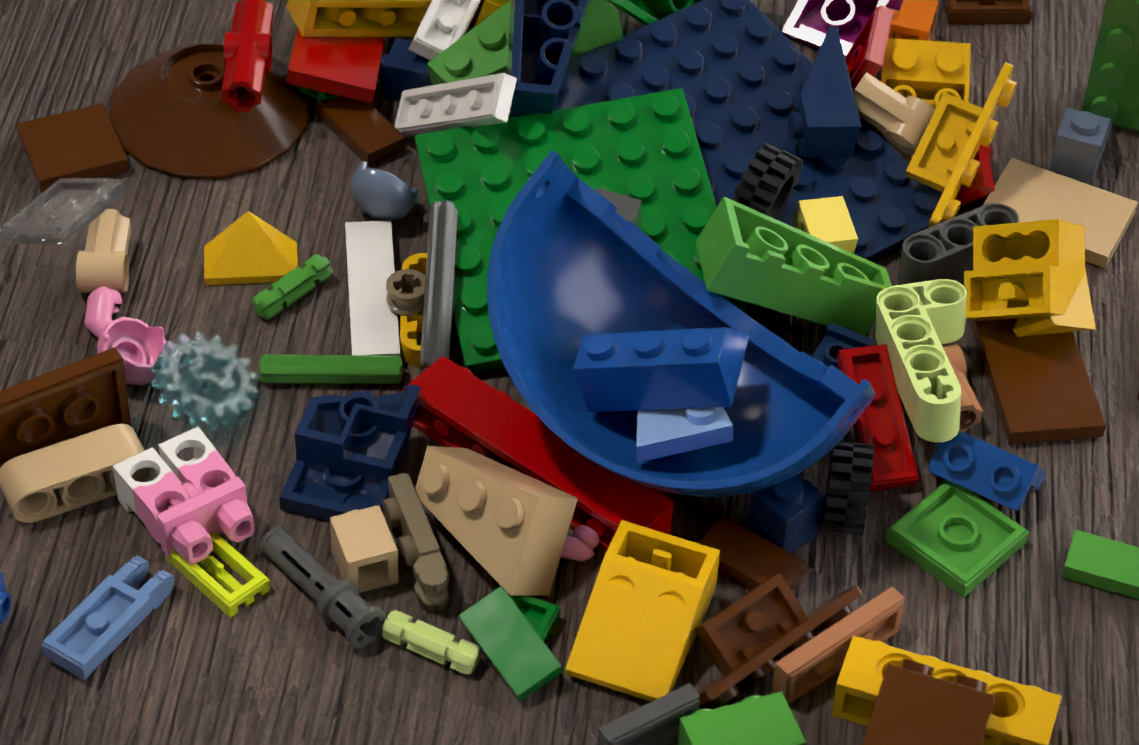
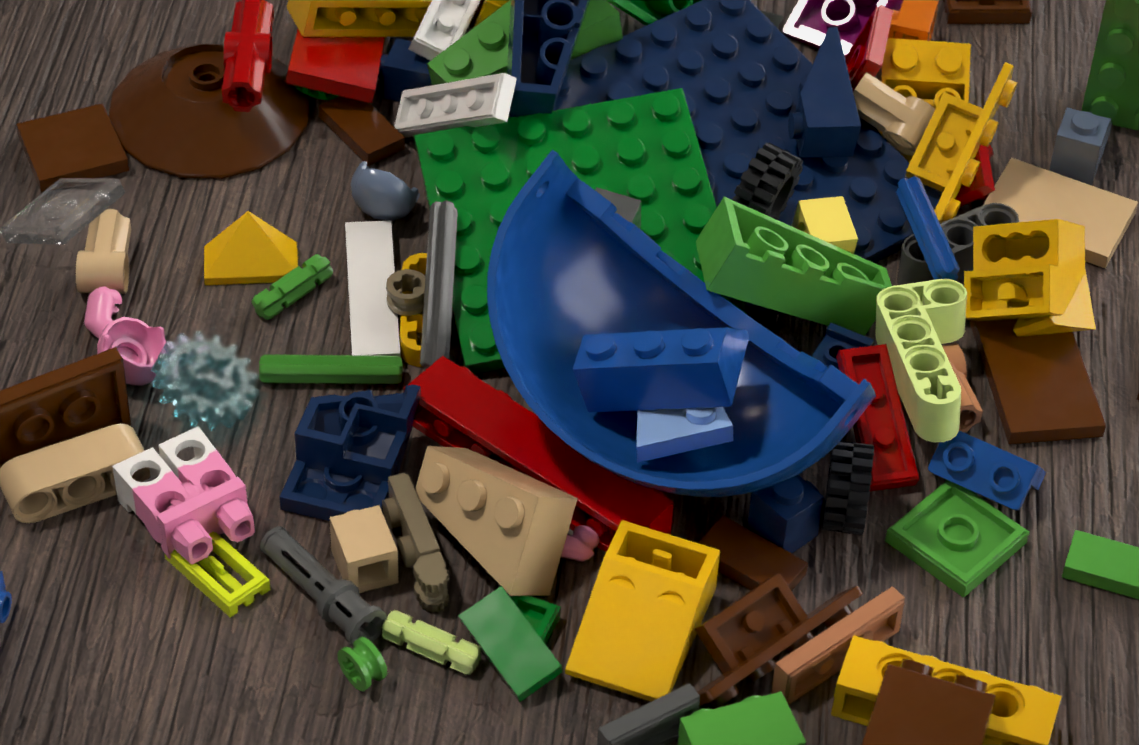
(106, 617): medium blue hinge -> none
(362, 663): none -> bright green bush
(927, 229): none -> blue axle

